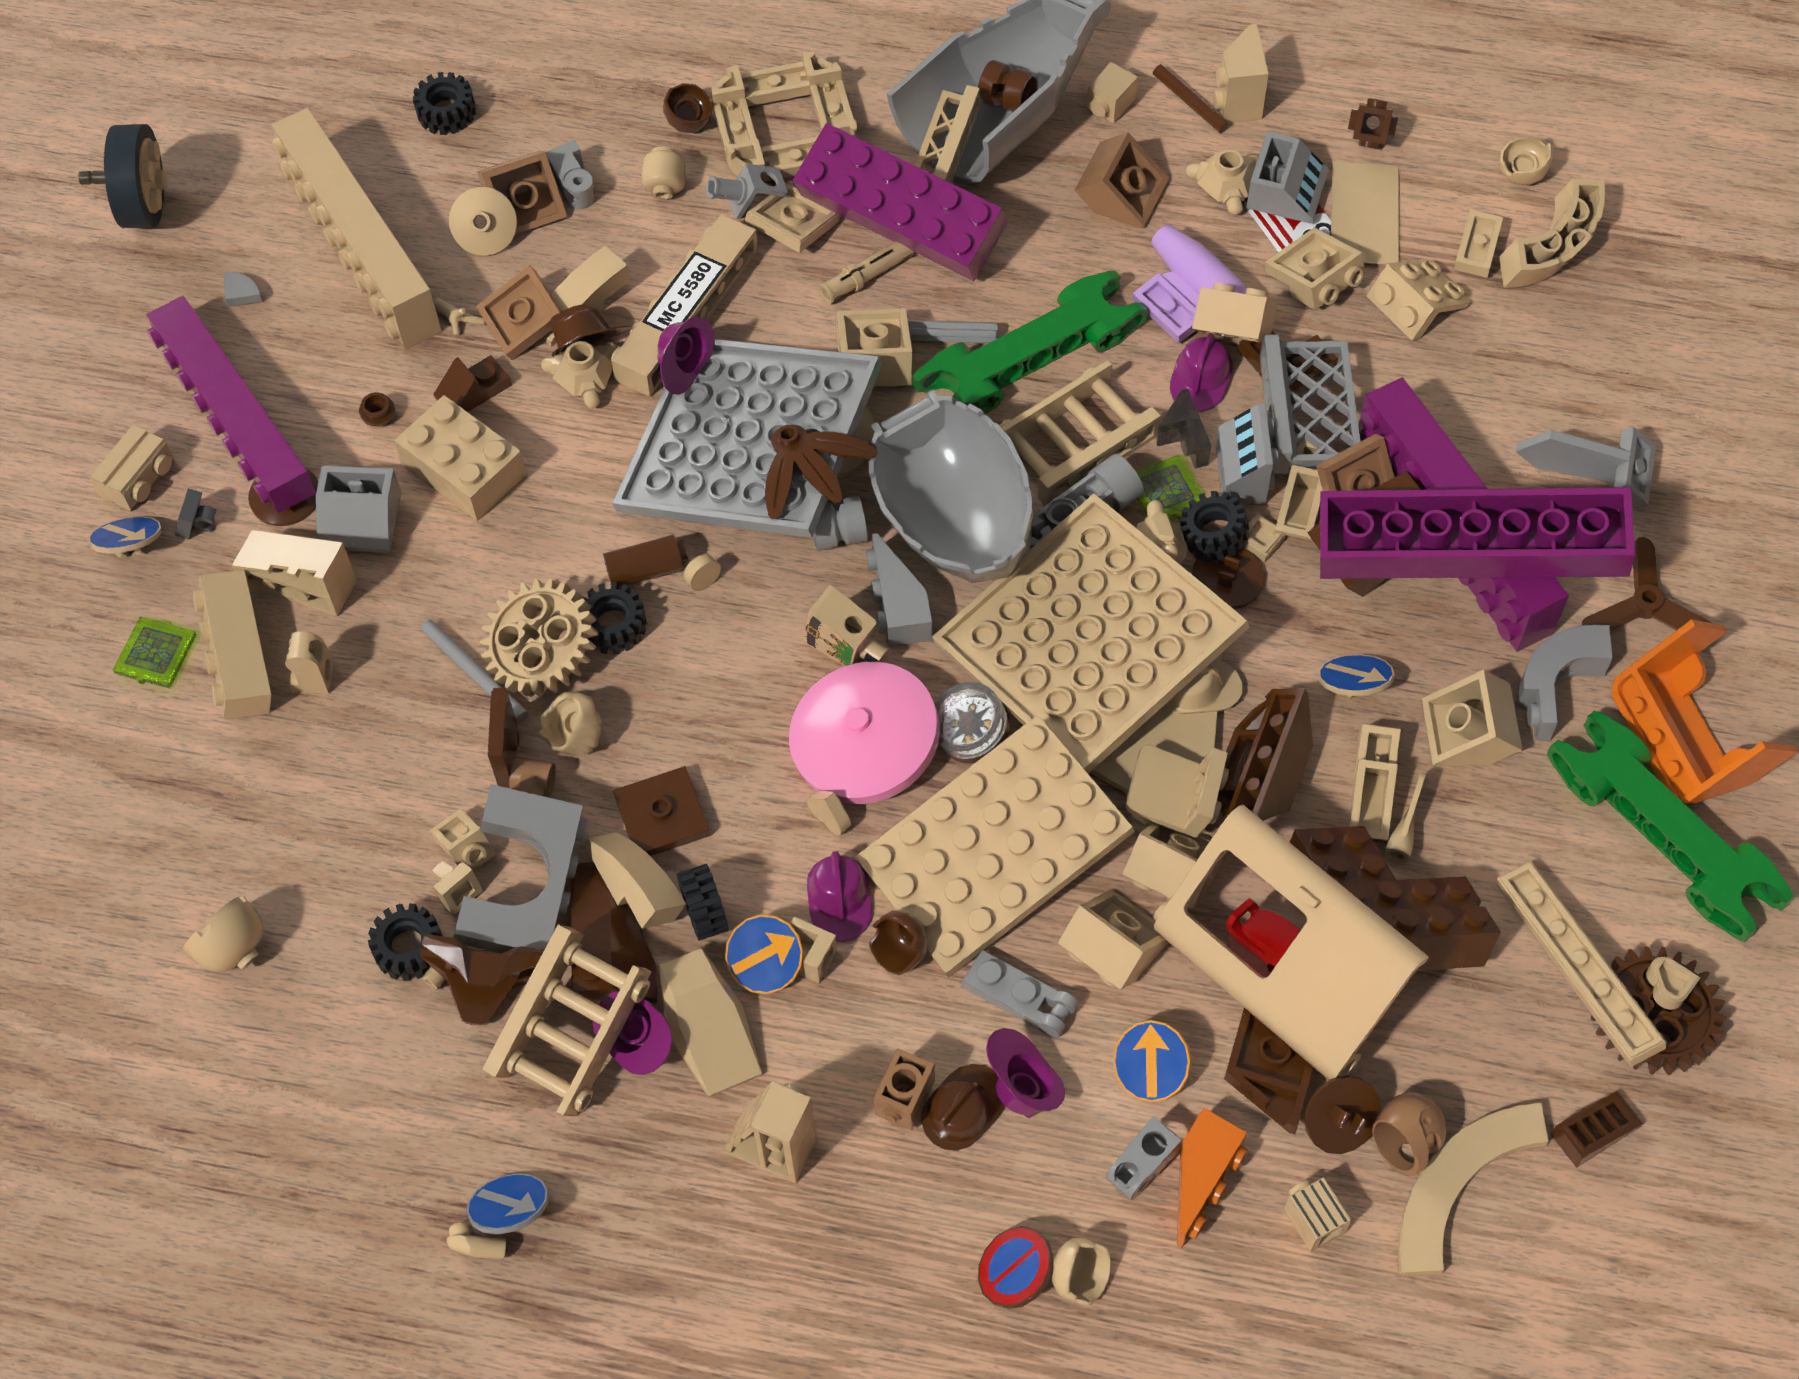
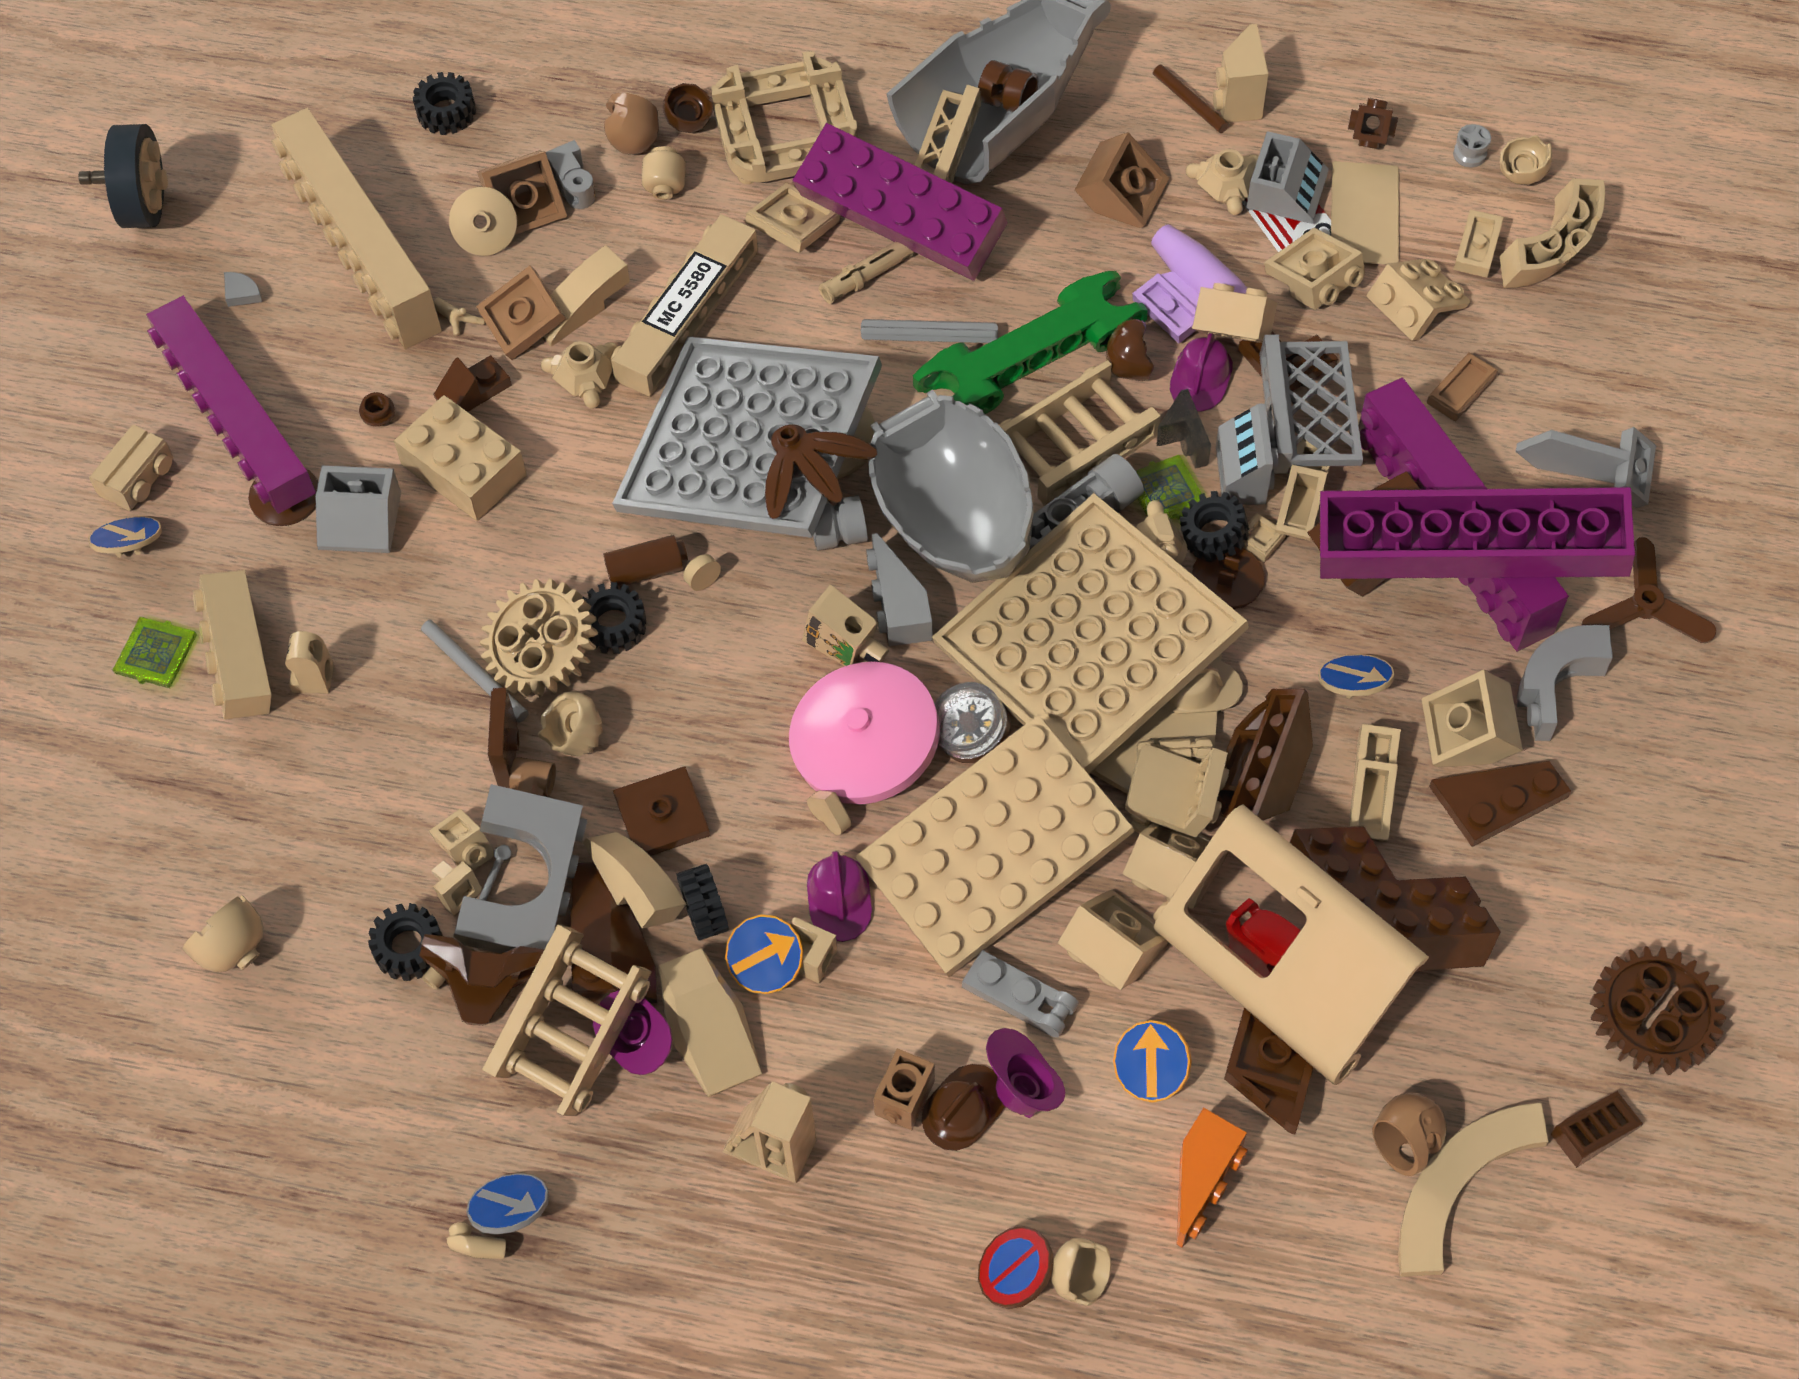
(194, 515): dark grey tile -> none
(298, 569): tan wedge -> none
(501, 854): none -> light grey hinge
(581, 324): reddish brown piece -> none
(632, 123): none -> medium nougat helmet
(684, 352): magenta piece -> none
(745, 187): light grey bracket -> none
(879, 334): tan slope -> none
(899, 942): reddish brown hair -> none
(1112, 92): tan brick -> none
(1128, 351): none -> reddish brown hair
(1144, 1158): light grey leg -> none
(1182, 747): none -> tan axle
(1316, 1213): tan brick -> none
(1342, 1114): reddish brown piece -> none
(1358, 467): medium nougat tile -> none
(1402, 839): tan piece -> none
(1462, 386): none -> medium nougat tile
(1472, 145): none -> light grey wheel
(1499, 798): none -> reddish brown wing
(1581, 964): tan tile -> none
(1661, 713): orange windscreen -> none
(1670, 982): tan tile -> none
(1717, 871): green piece -> none

